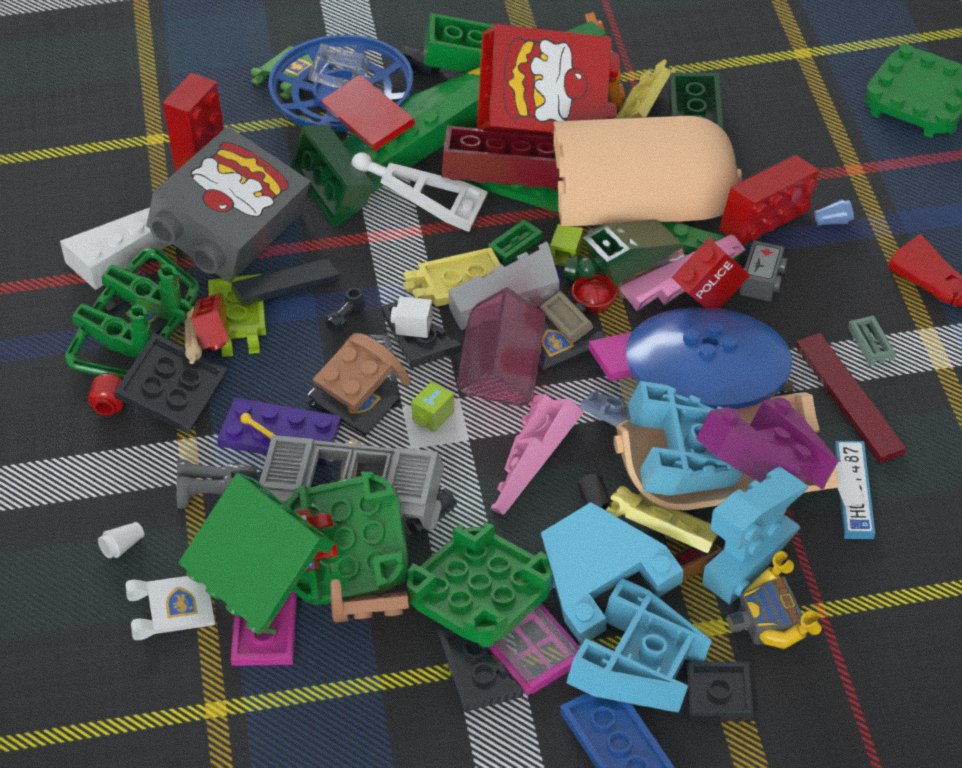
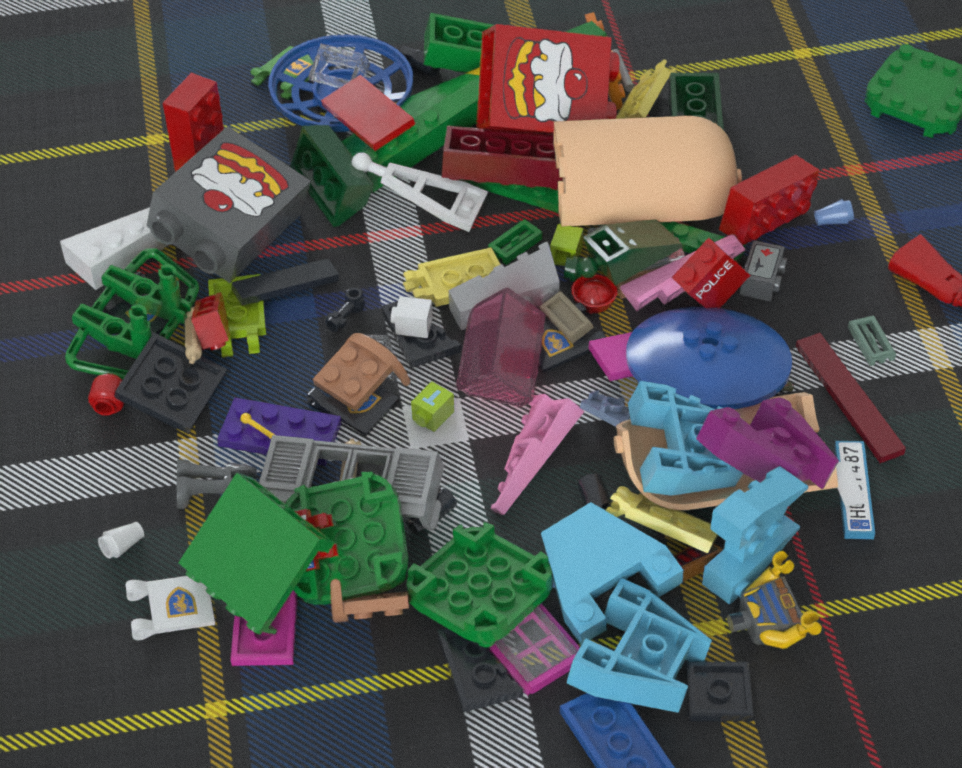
(626, 80): none -> light grey piece

